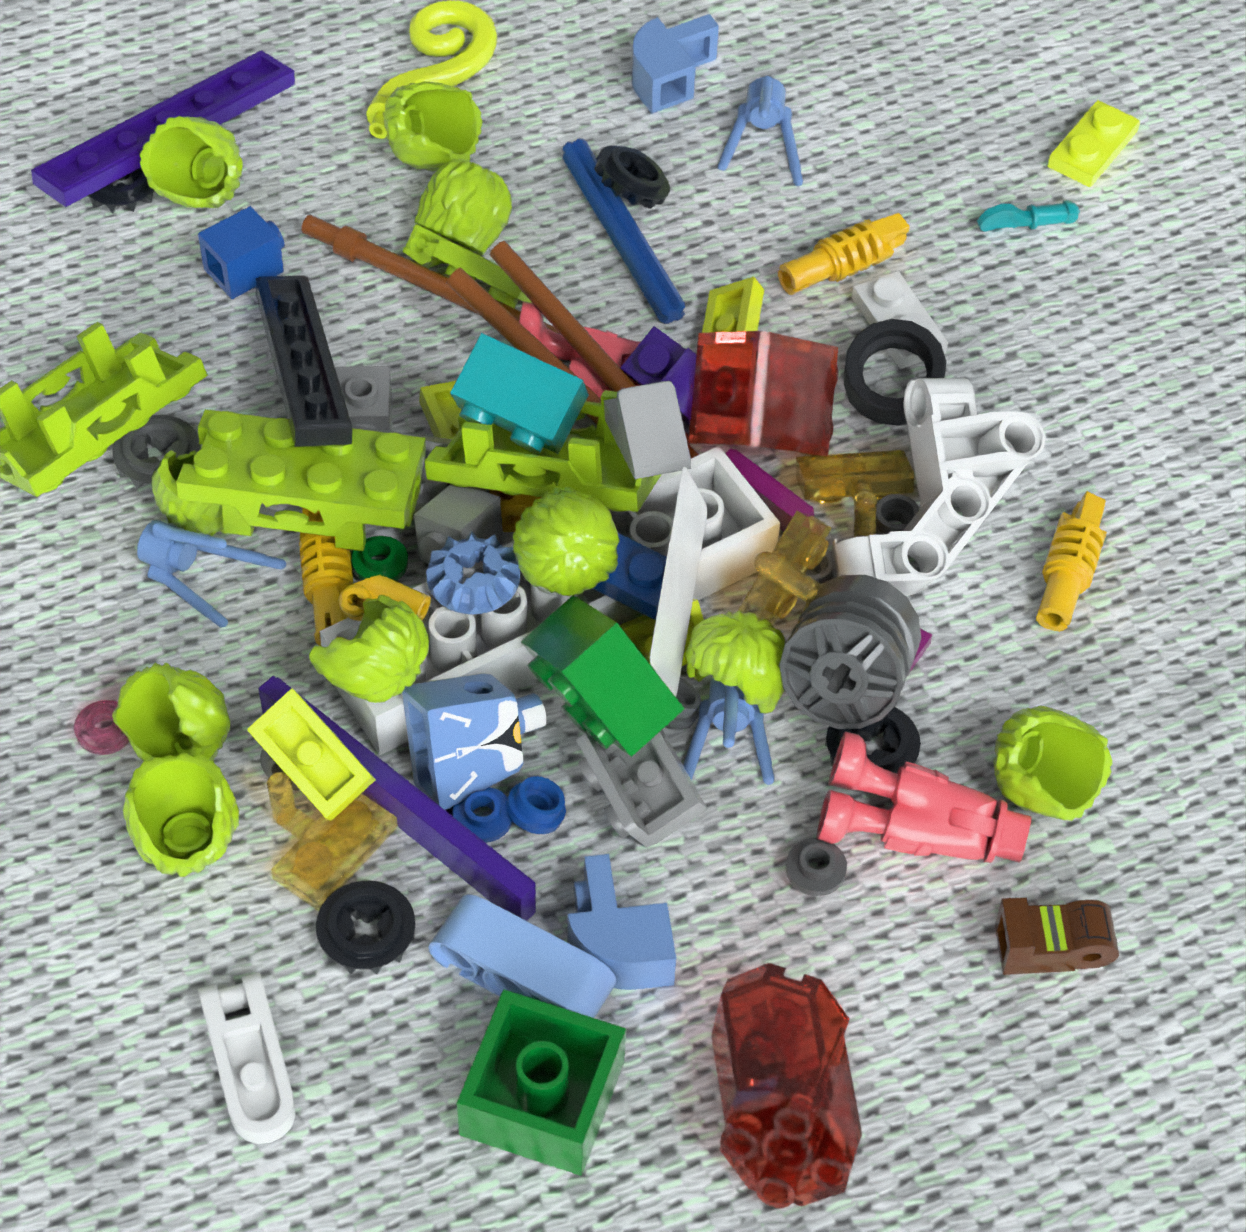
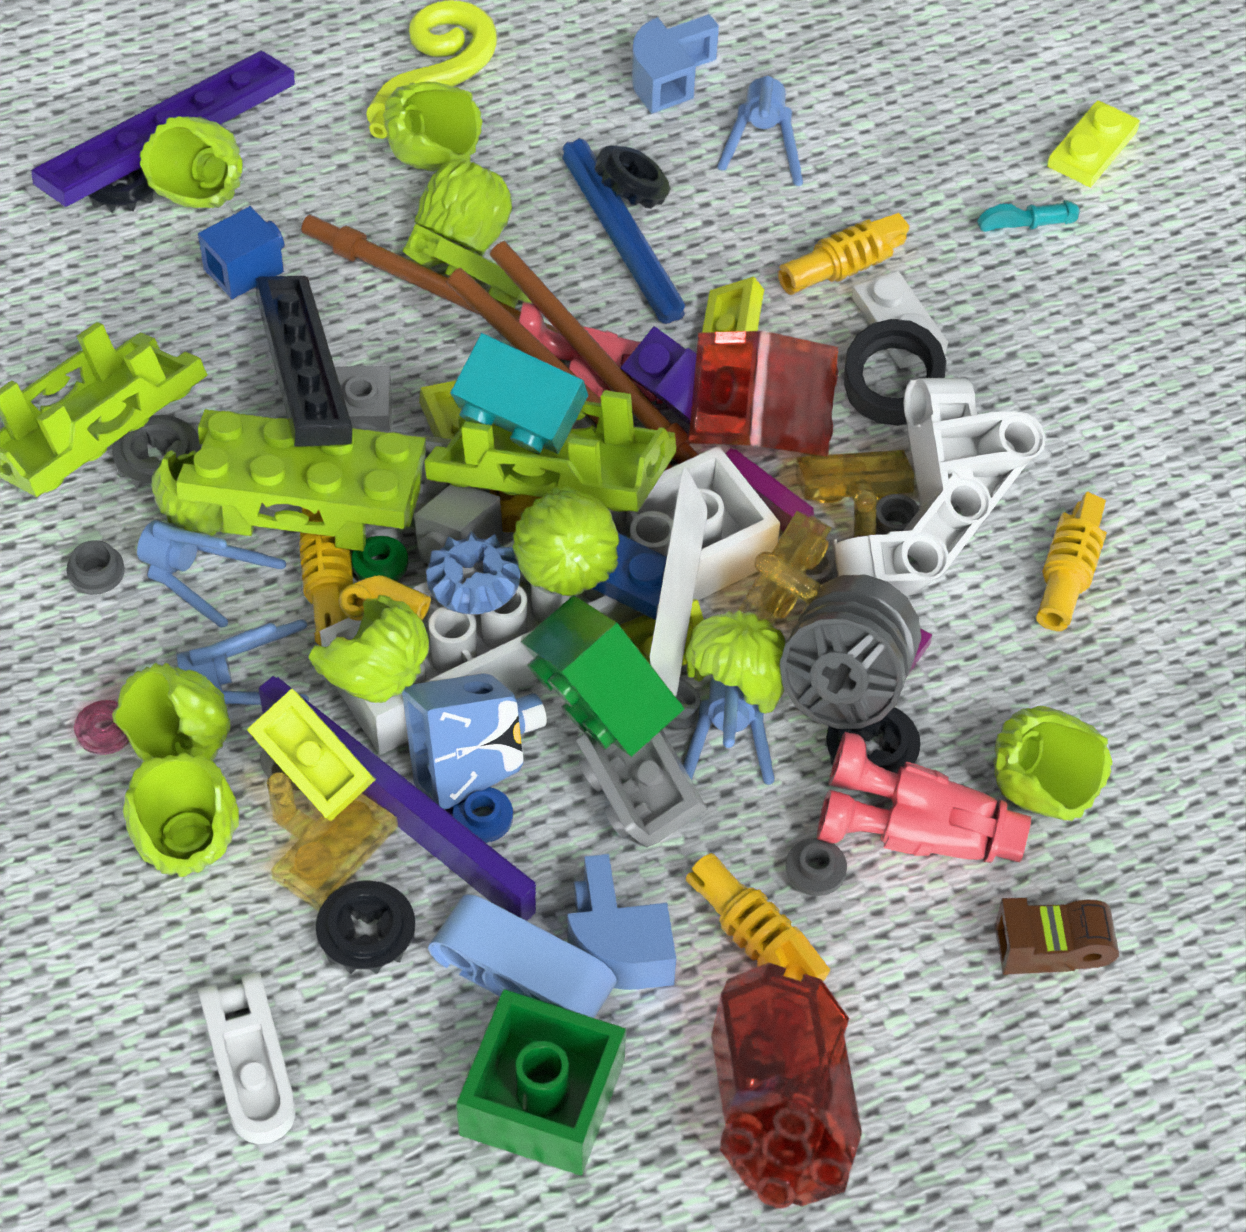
(91, 555): none -> dark grey plate
(213, 660): none -> medium blue plant
(536, 805): blue plate -> none
(649, 429): light grey slope -> none
(755, 921): none -> yellow hinge

